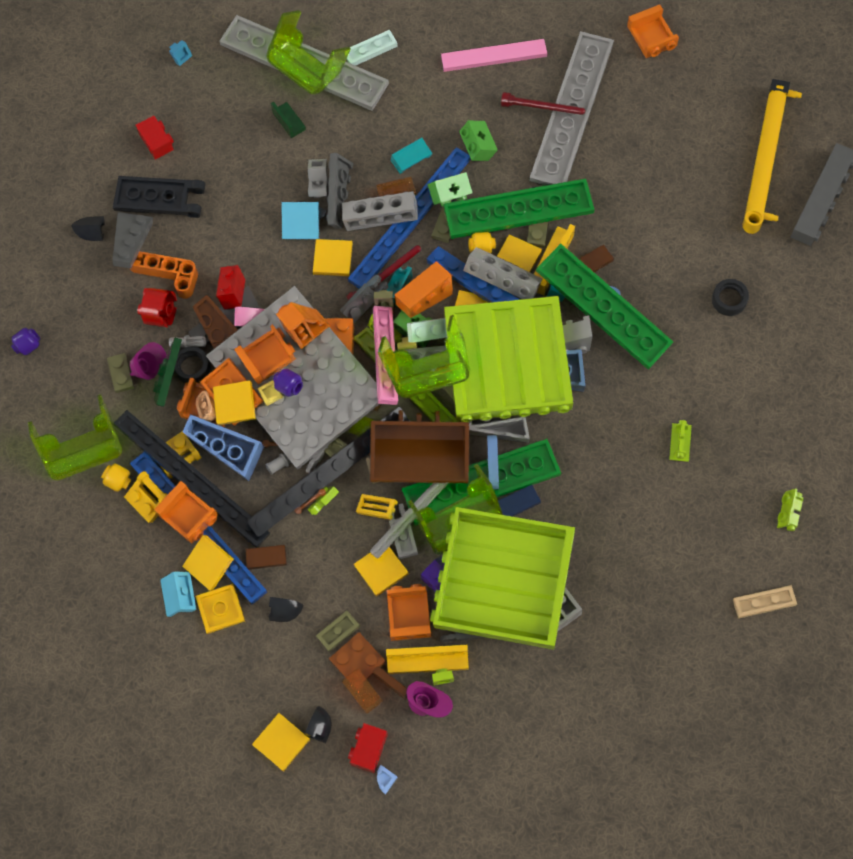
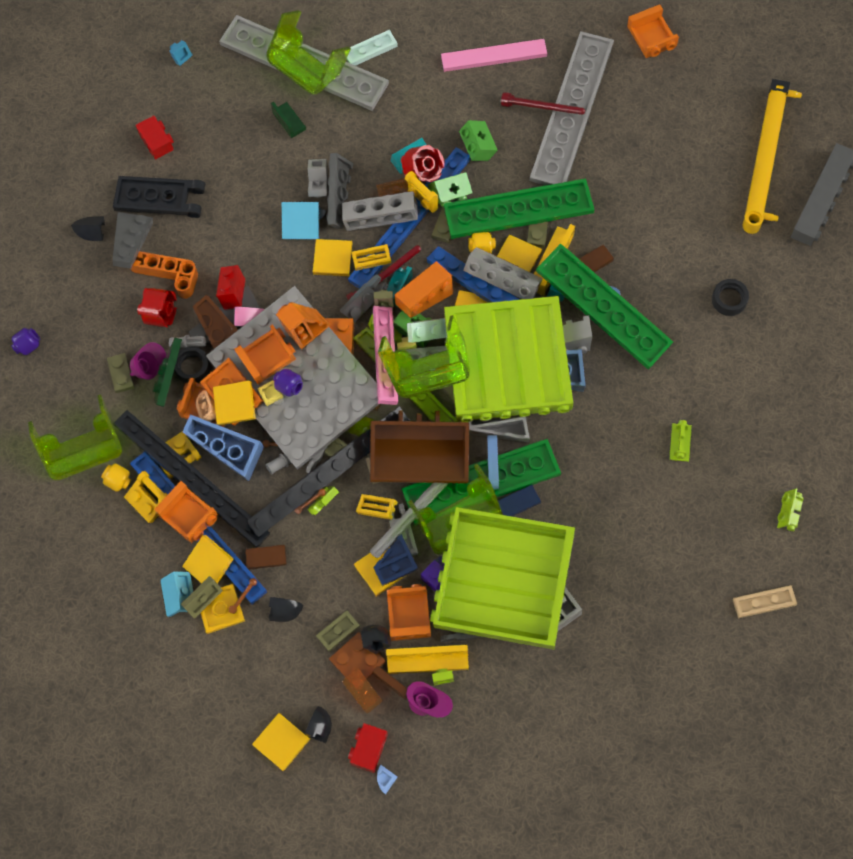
(201, 597): none -> olive plate
(233, 609): none -> dark orange hinge
(371, 260): none -> yellow tile
(375, 638): none -> black brick
(395, 563): none -> dark blue wing
(424, 162): none -> red brick
(427, 198): none -> yellow plate

